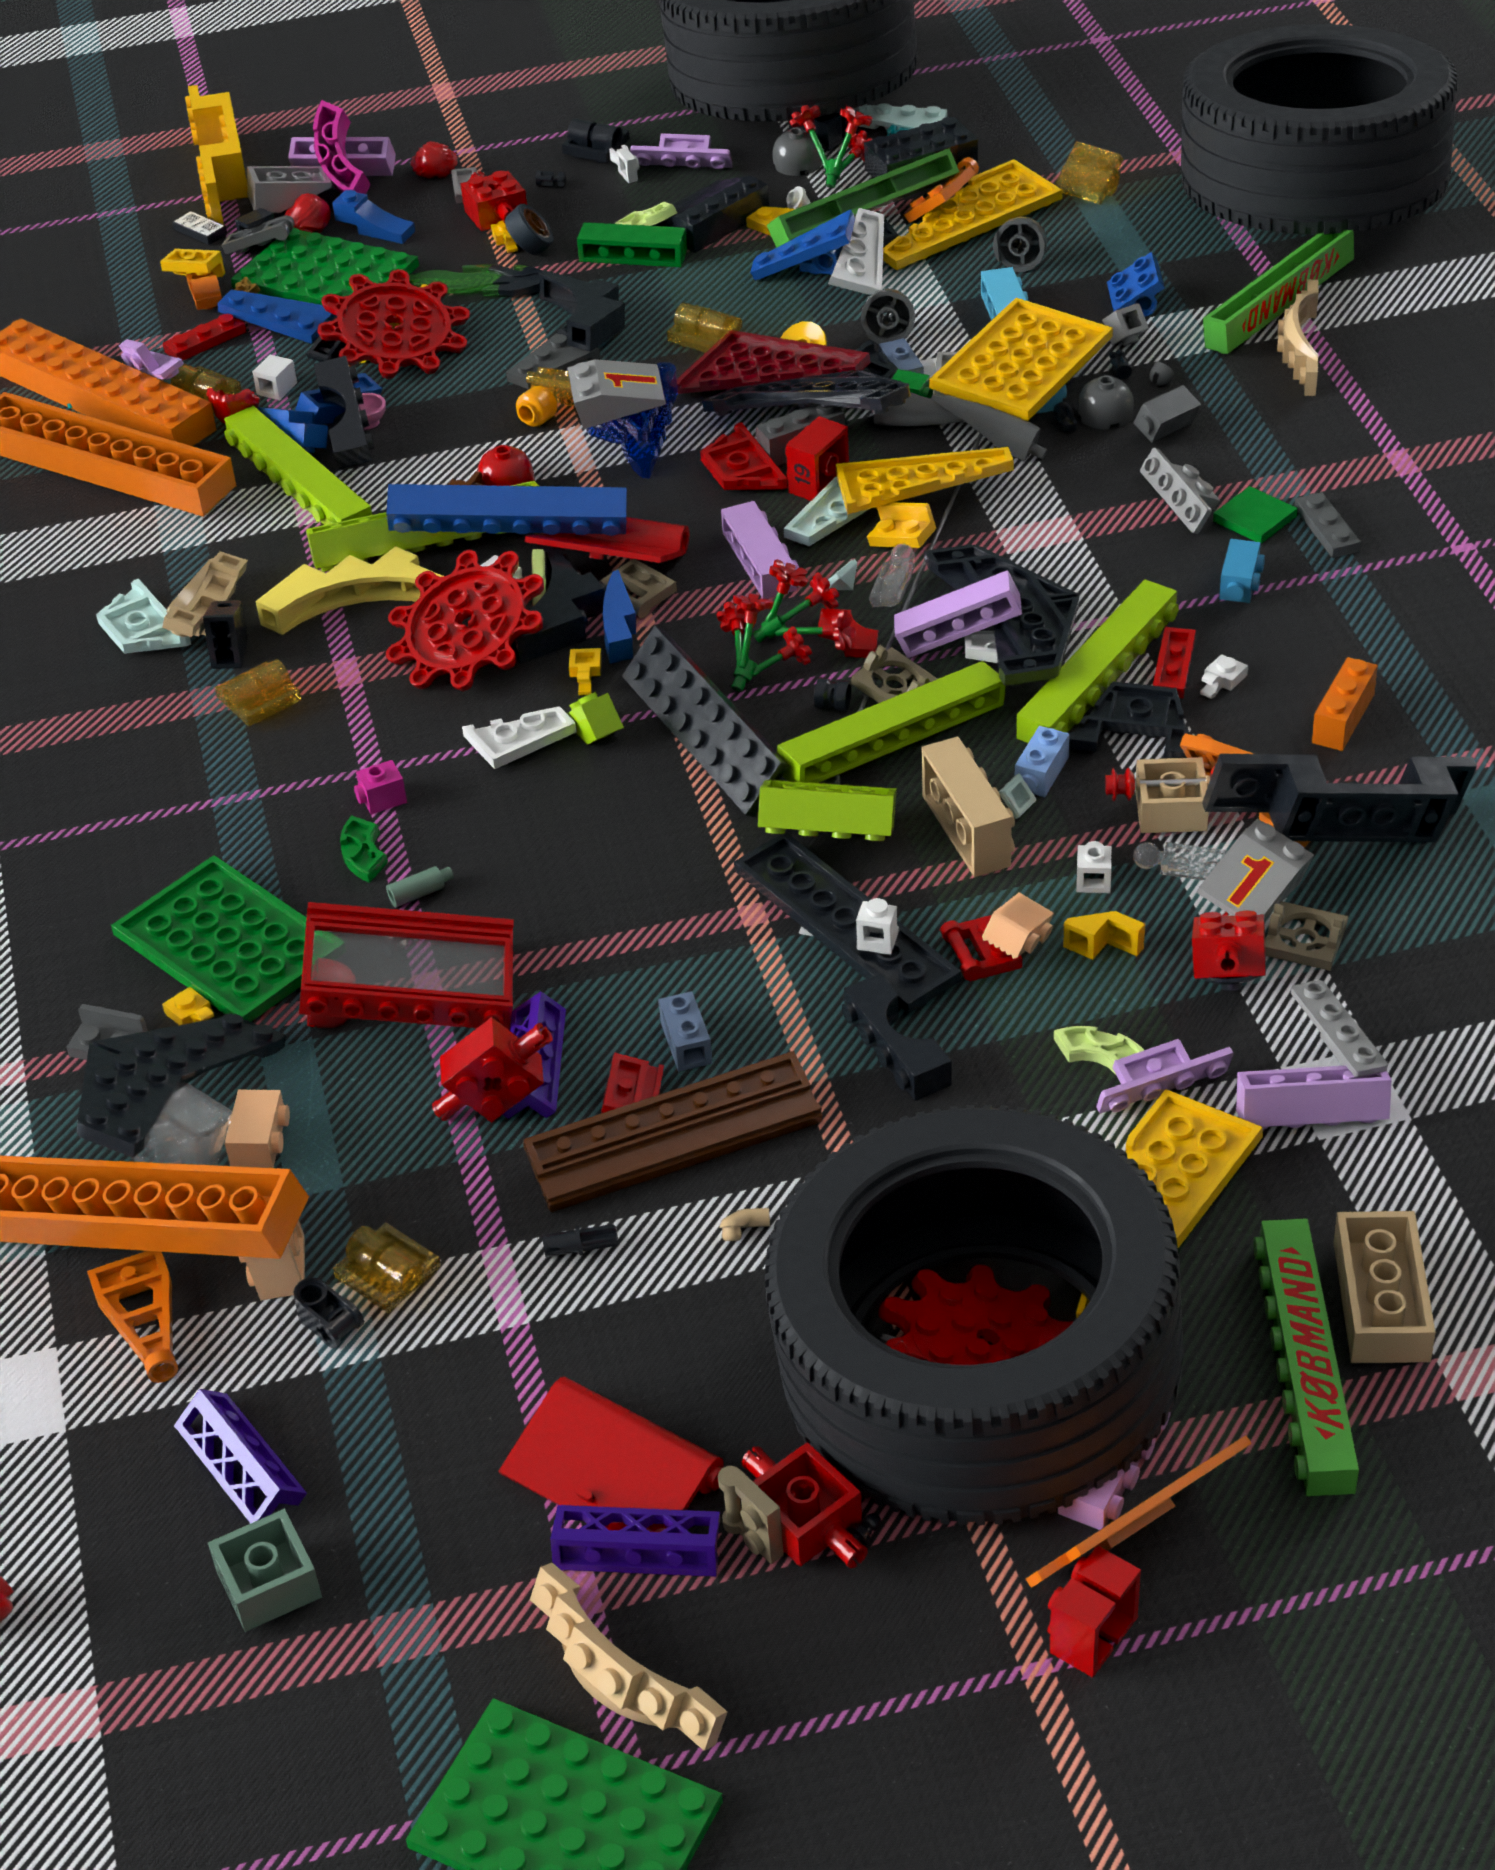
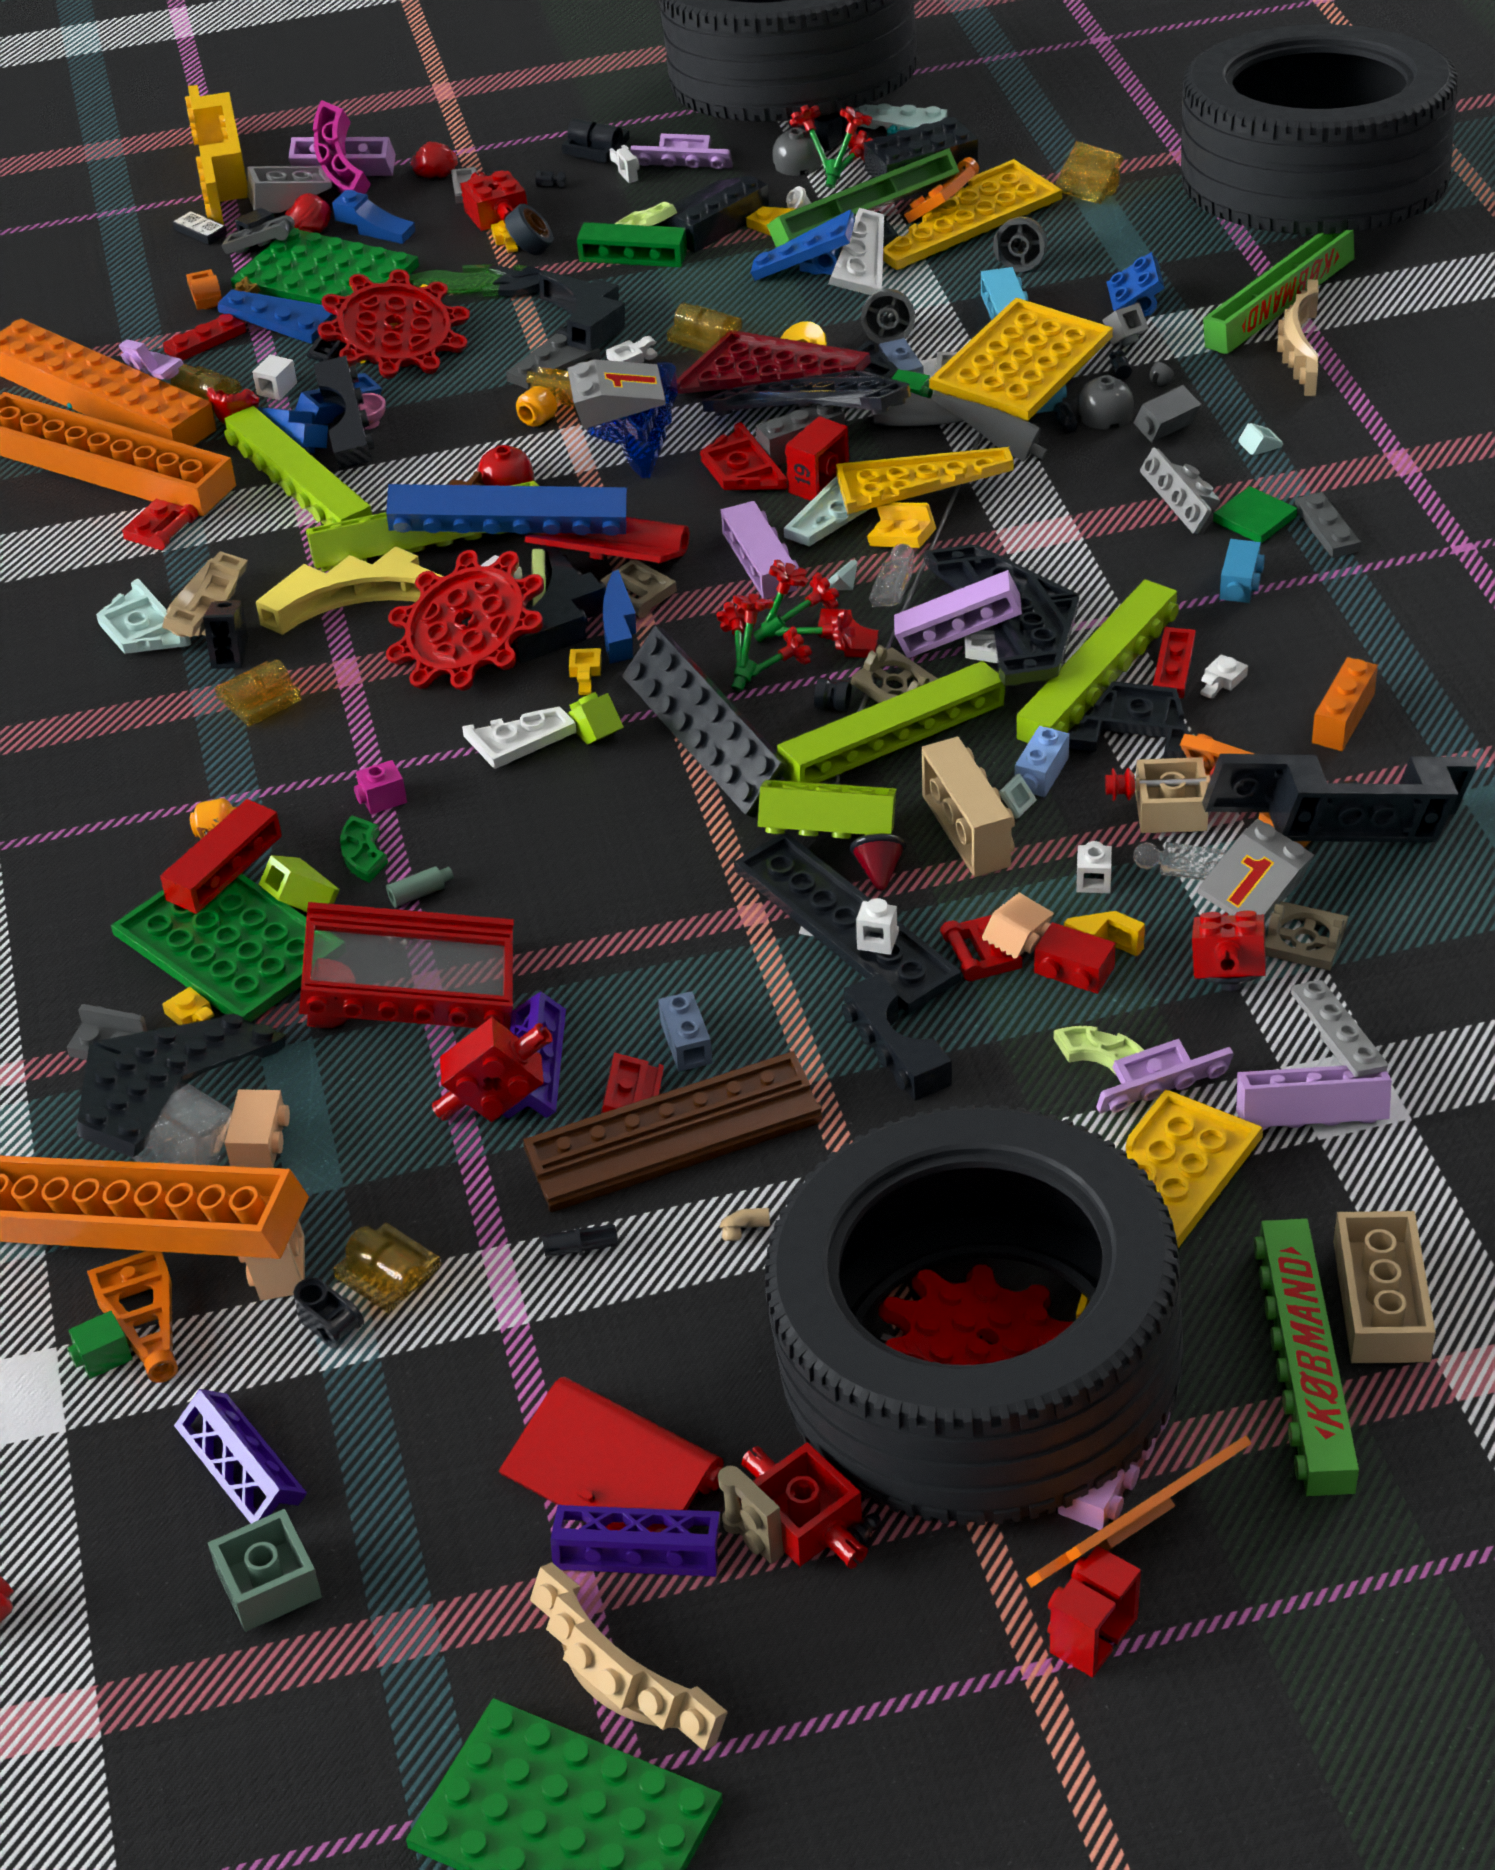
(99, 1345): none -> green brick
(159, 523): none -> red plate
(194, 261): yellow bracket -> none
(208, 815): none -> light orange head
(221, 856): none -> red brick
(296, 882): none -> lime slope
(632, 352): none -> white plate
(878, 856): none -> dark red hat
(1074, 957): none -> red brick
(1259, 439): none -> light aqua slope

